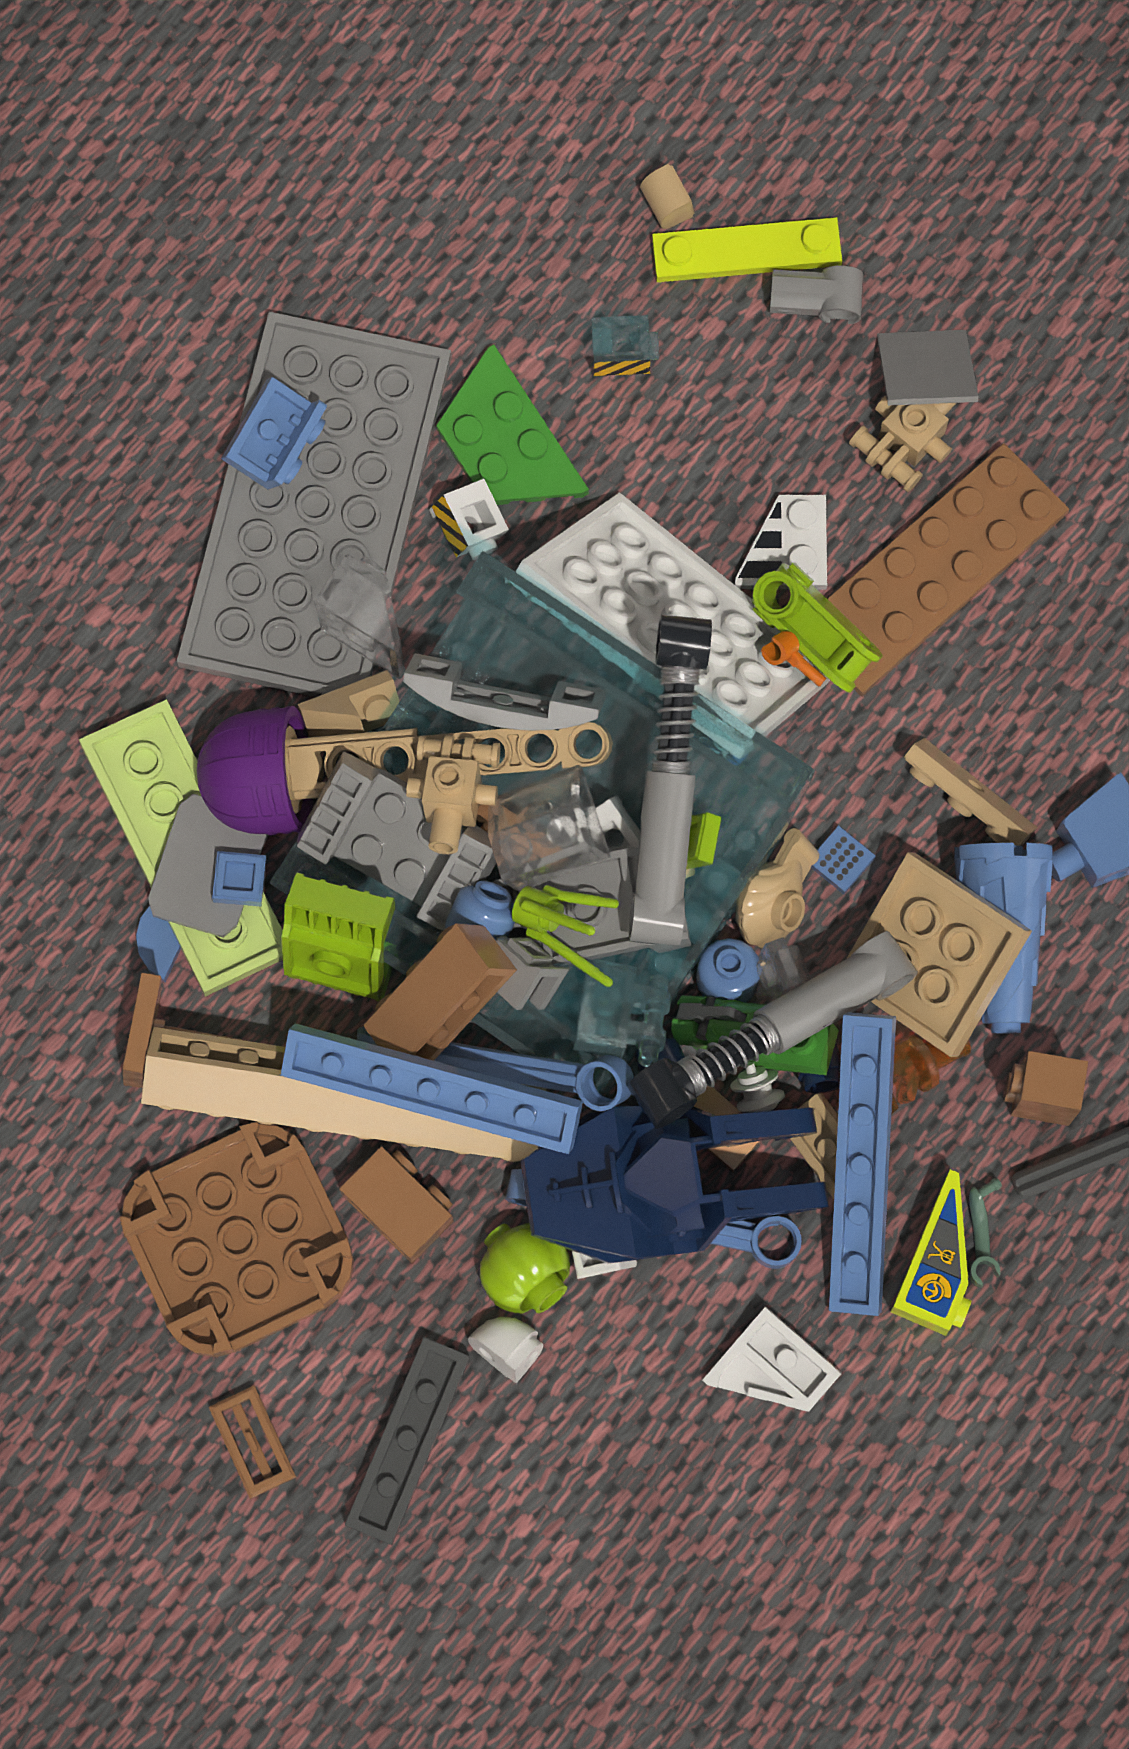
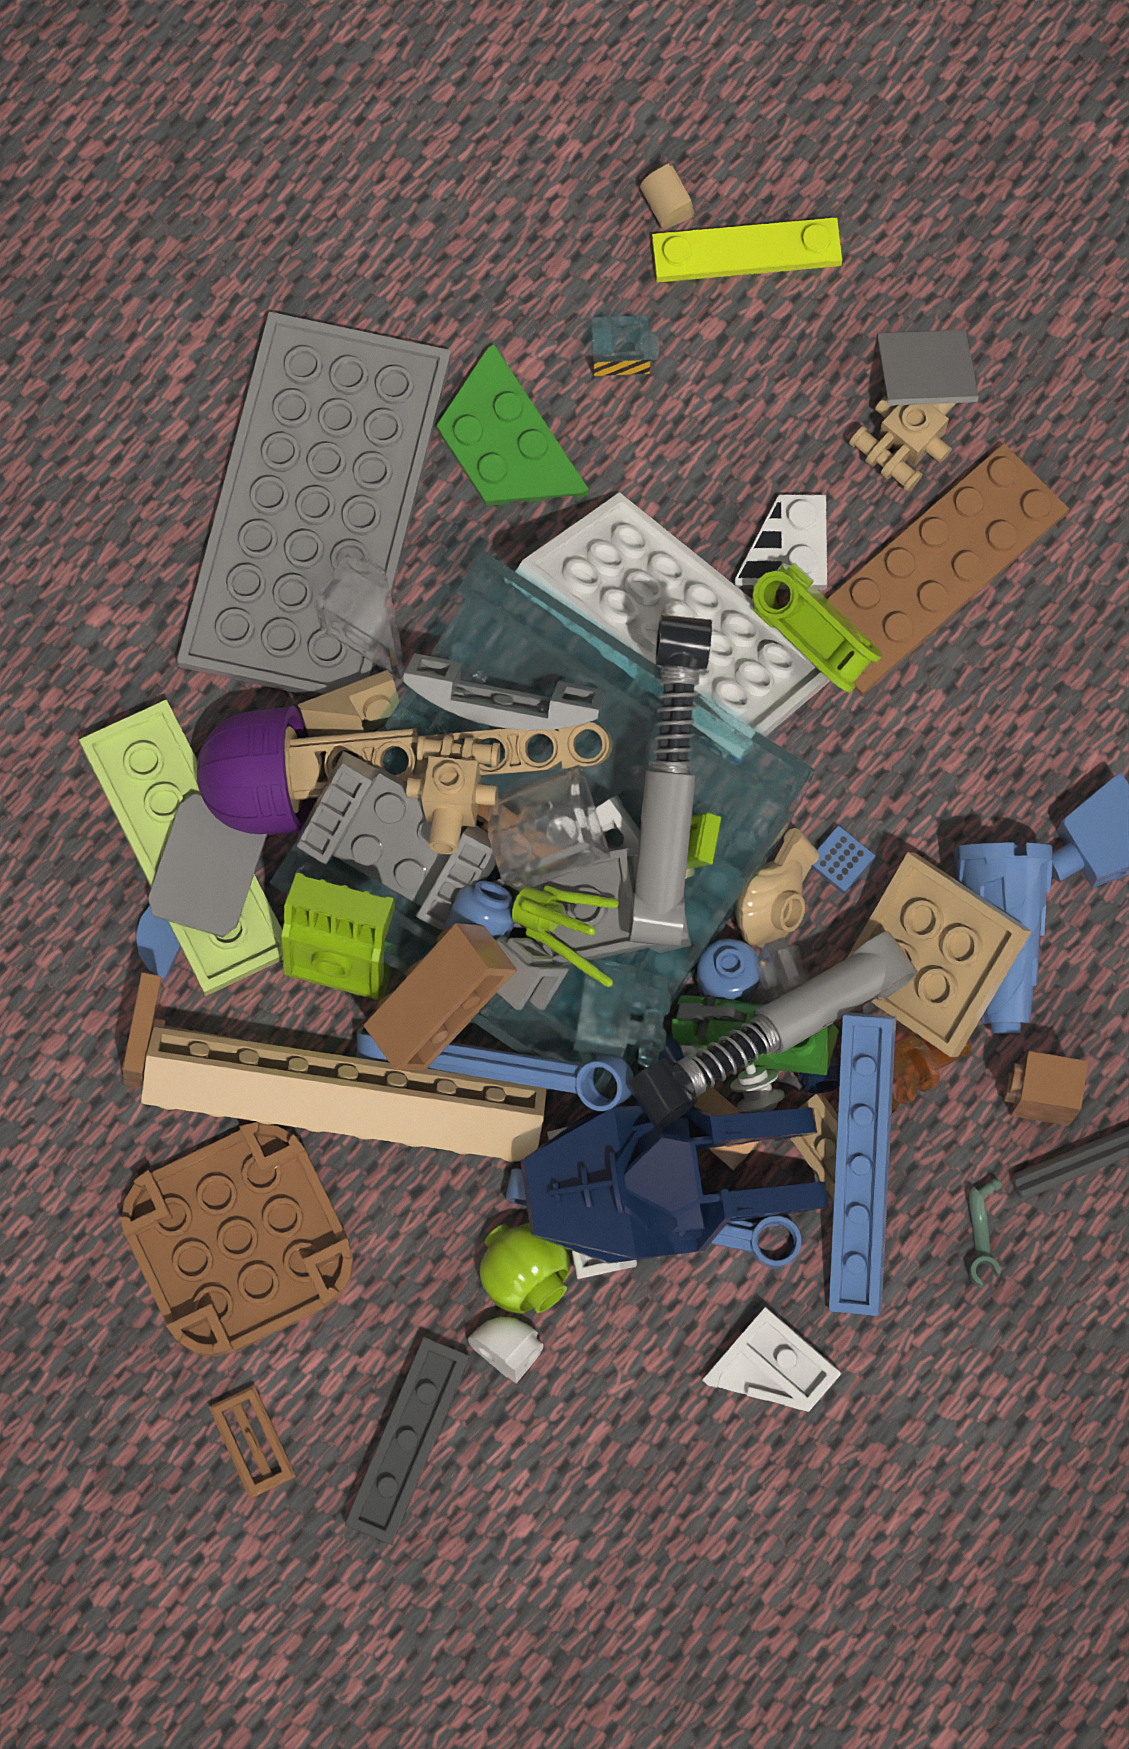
(239, 878): medium blue tile -> none
(274, 435): medium blue bracket -> none
(397, 1203): medium nougat brick -> none
(431, 1088): medium blue plate -> none
(472, 505): white brick -> none
(786, 648): orange hand -> none
(828, 294): light grey piece -> none
(938, 1271): slope -> none
(968, 794): tan tile -> none

